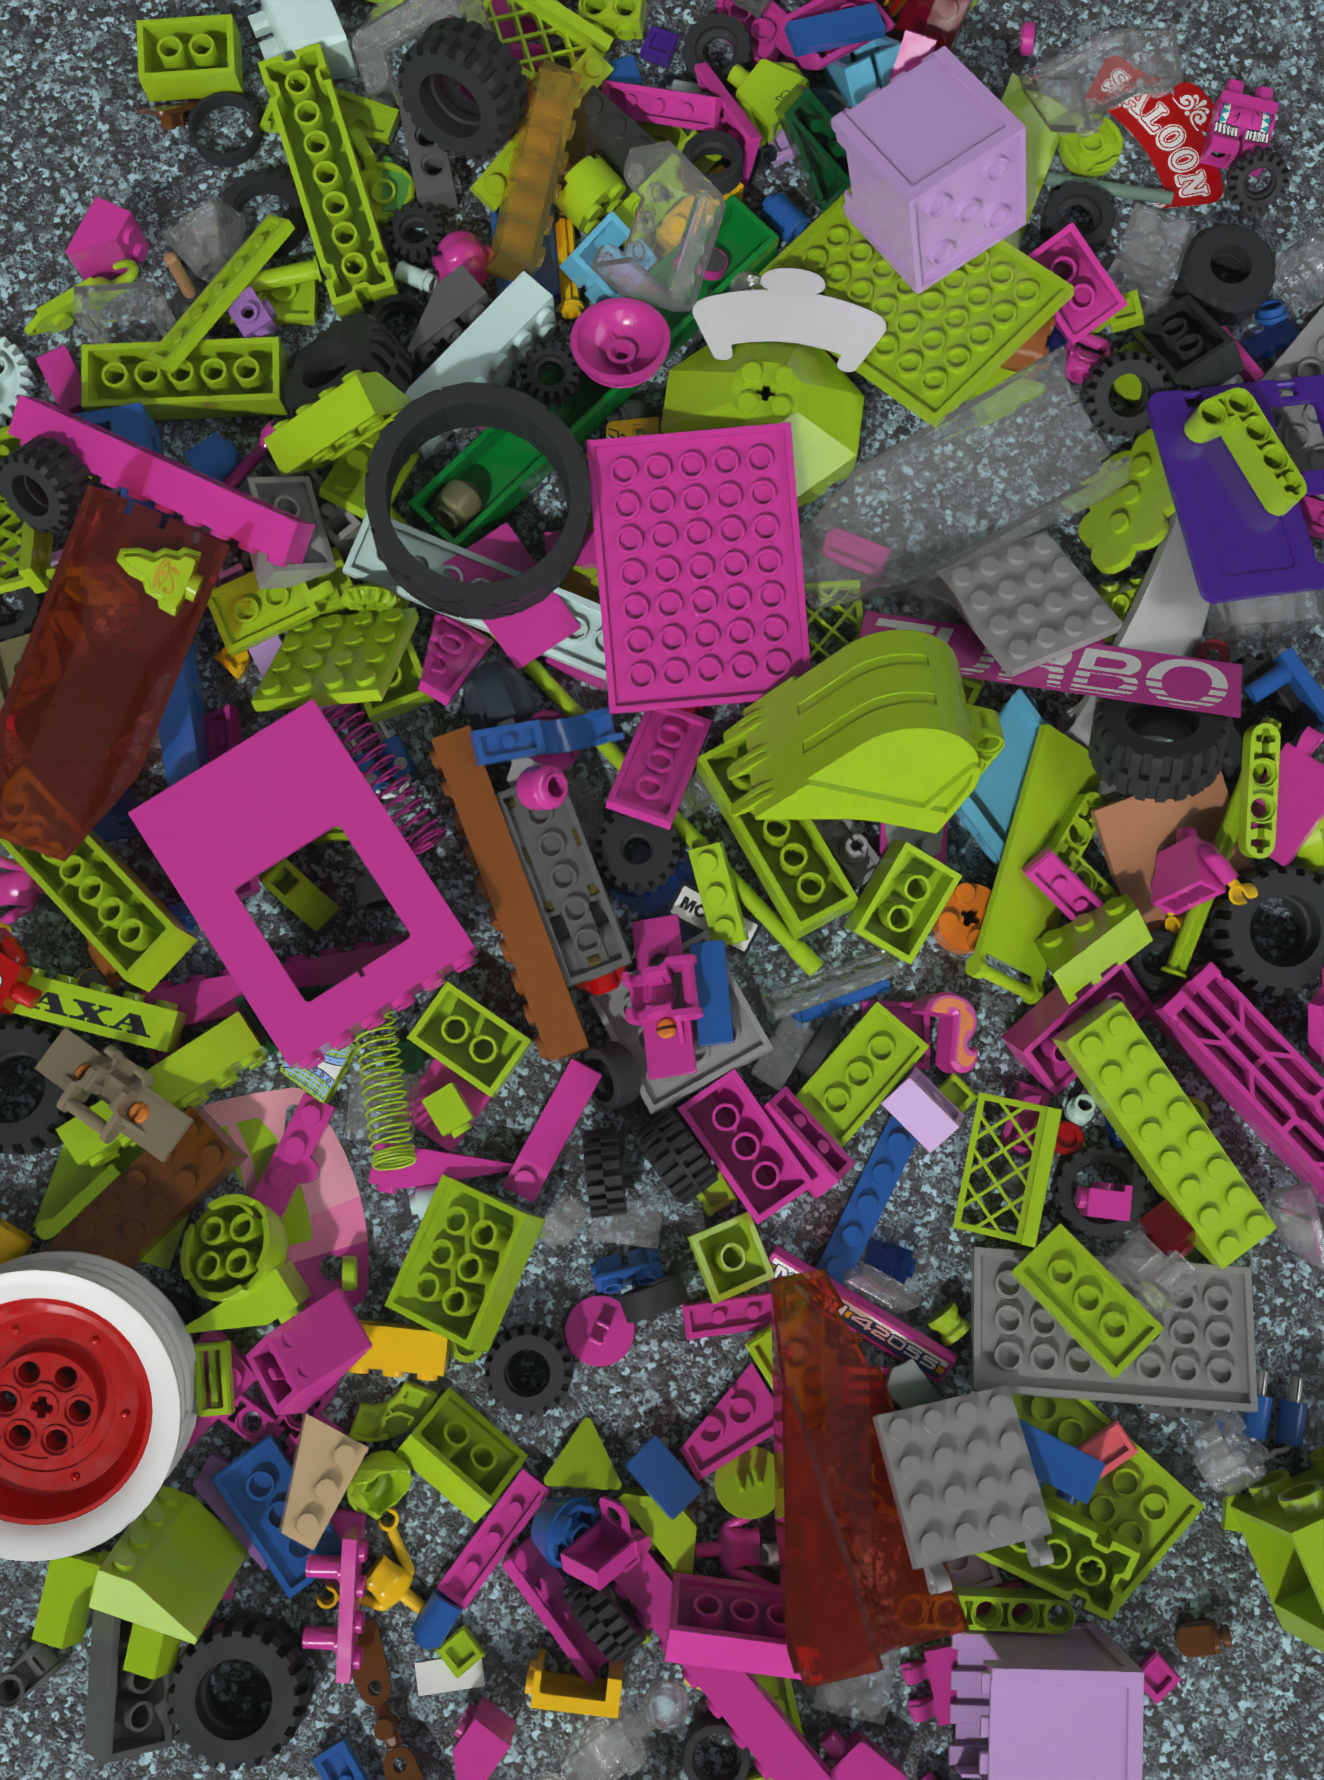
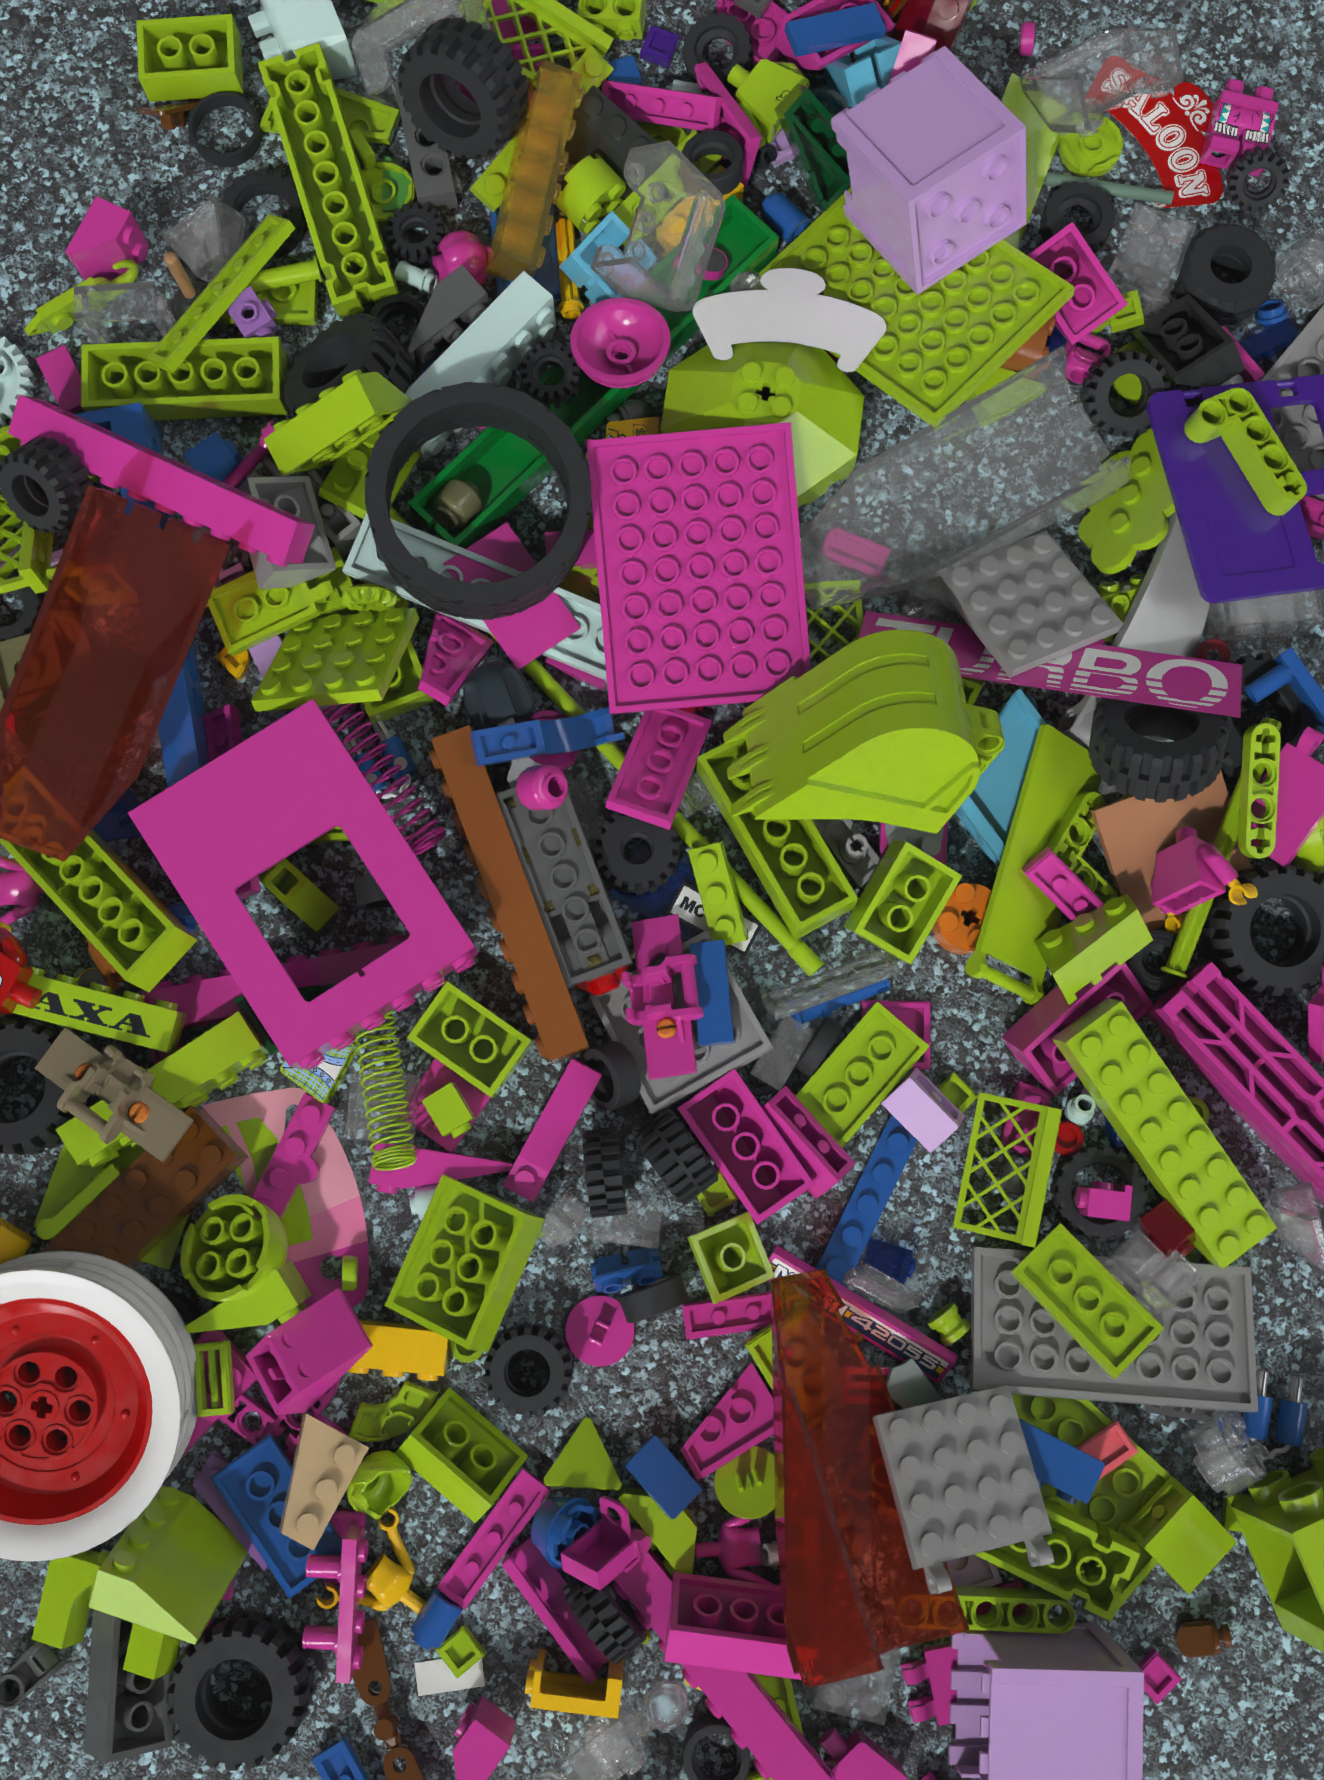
(165, 574): lime rock -> none
(411, 1054): dark green tile -> none
(955, 1029): dark pink animal -> none
(1180, 1534): none -> lime panel

